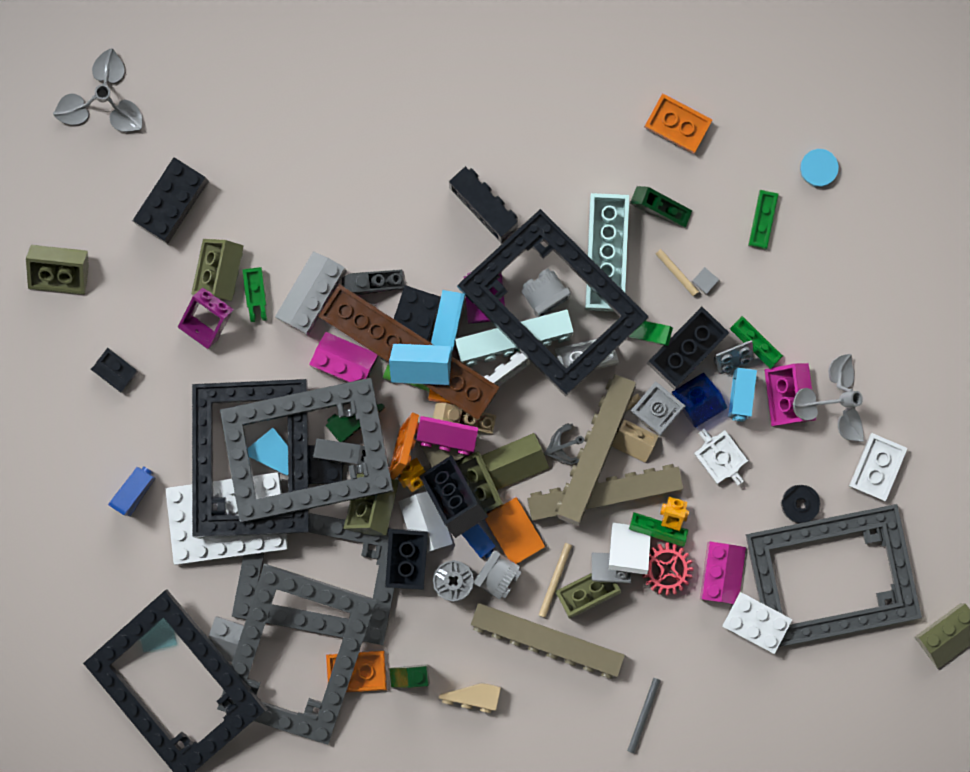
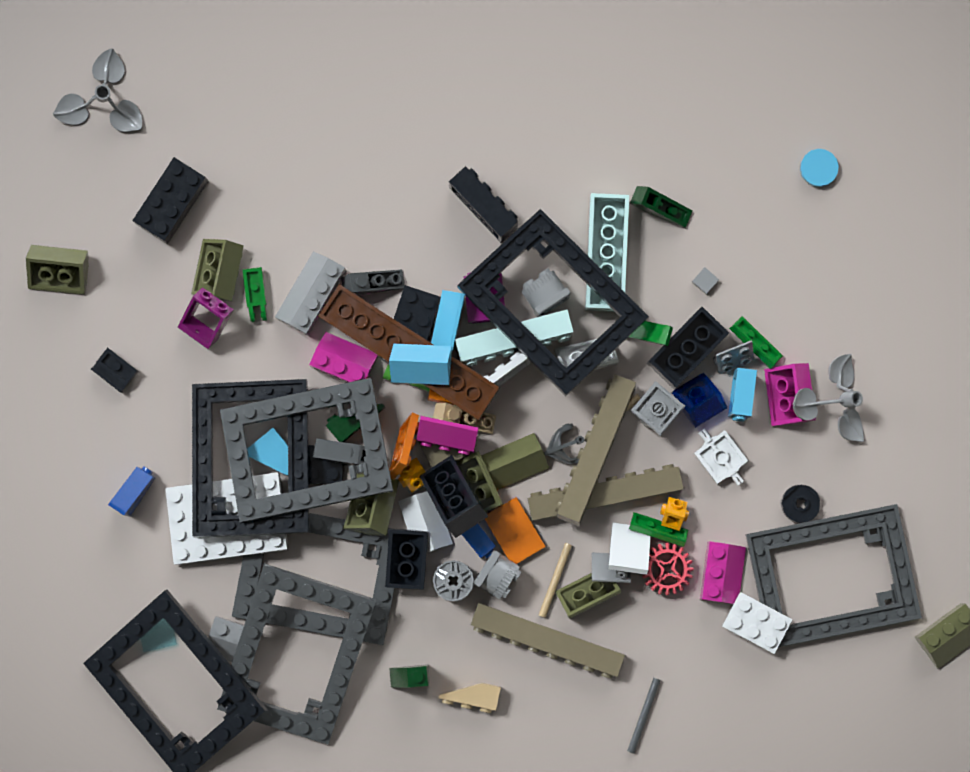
(368, 672): orange tile -> none
(635, 441): tan panel -> none
(677, 273): tan bar -> none
(678, 123): orange plate -> none
(763, 219): green tile -> none
(878, 467): white plate -> none

